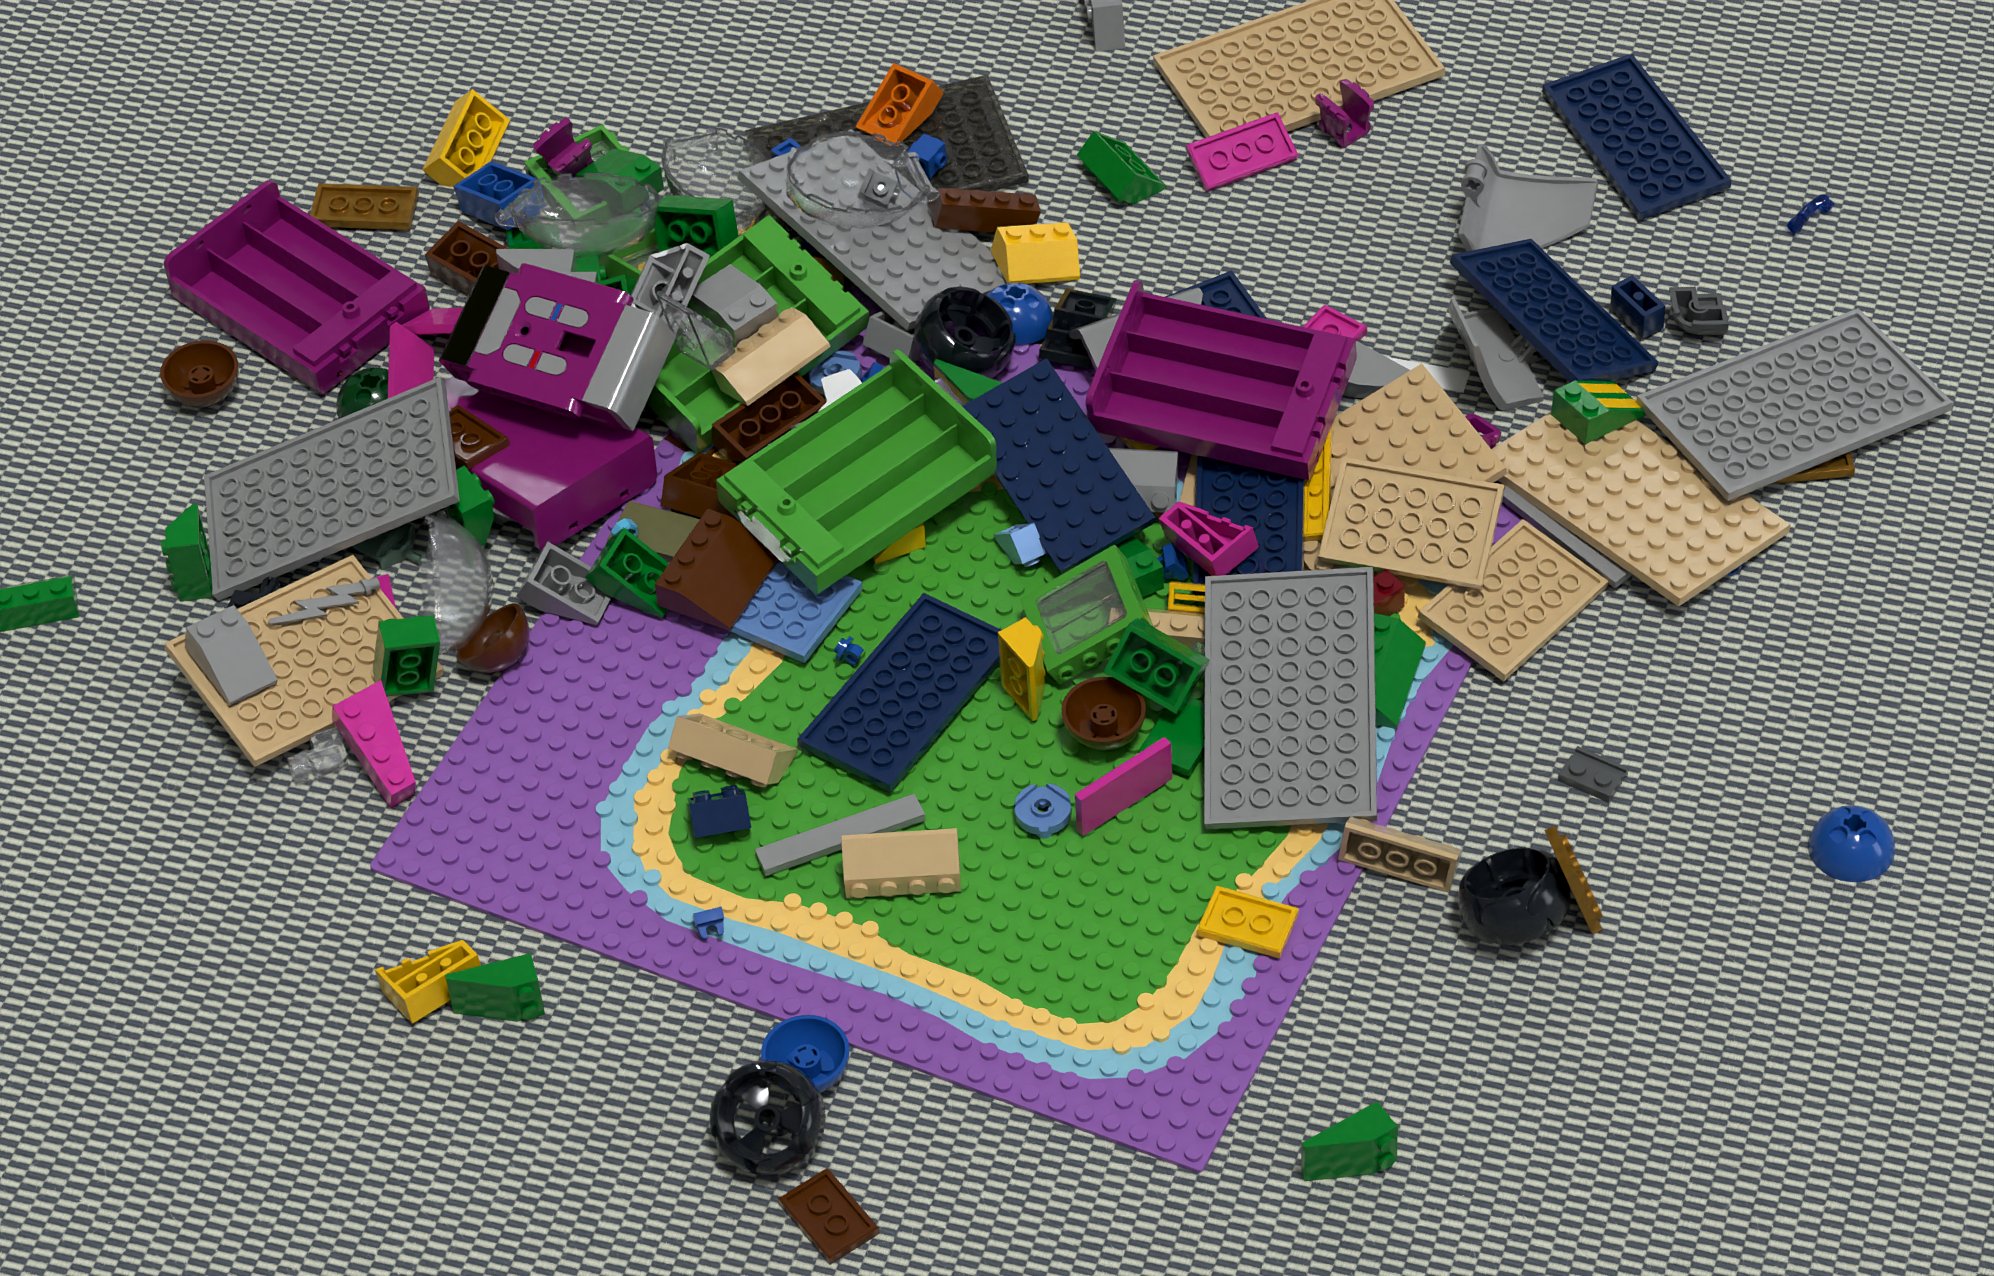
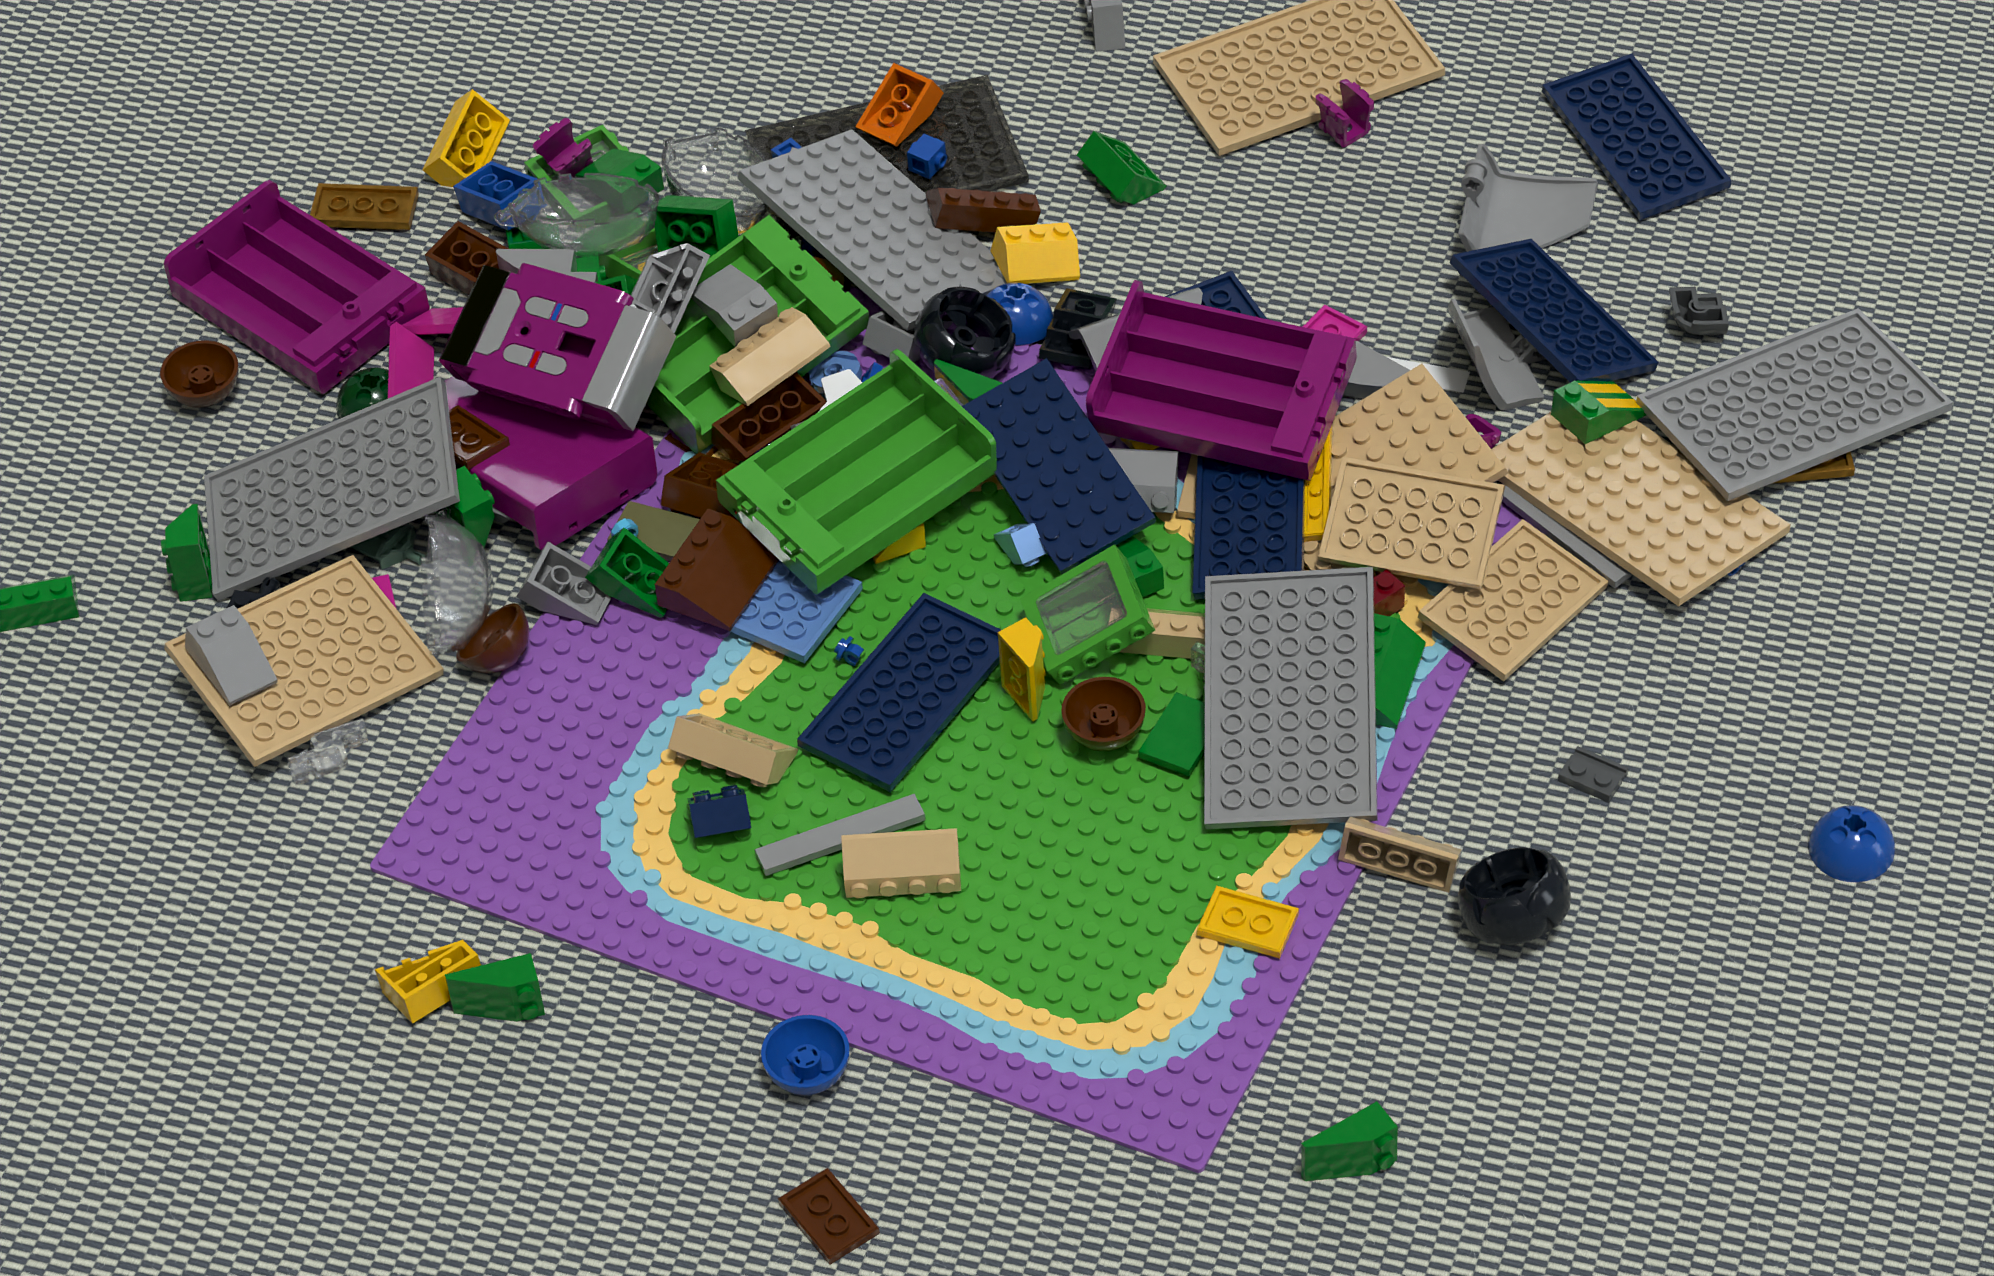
(340, 598): light grey piece -> none
(374, 738): dark pink wedge -> none
(406, 655): green brick -> none
(696, 335): clear slope -> none
(707, 918): blue tile -> none
(750, 1085): black wheel -> none
(831, 168): clear windscreen -> none
(869, 192): dark grey brick -> none
(1043, 823): medium blue plate -> none
(1123, 786): dark pink tile -> none
(1156, 665): green brick -> none
(1173, 563): blue tile -> none
(1185, 586): yellow tile -> none
(1206, 539): dark pink wedge -> none
(1241, 152): dark pink tile -> none
(1575, 878): pearl gold plate -> none
(1637, 306): dark blue brick -> none
(1821, 201): clear blue arm -> none

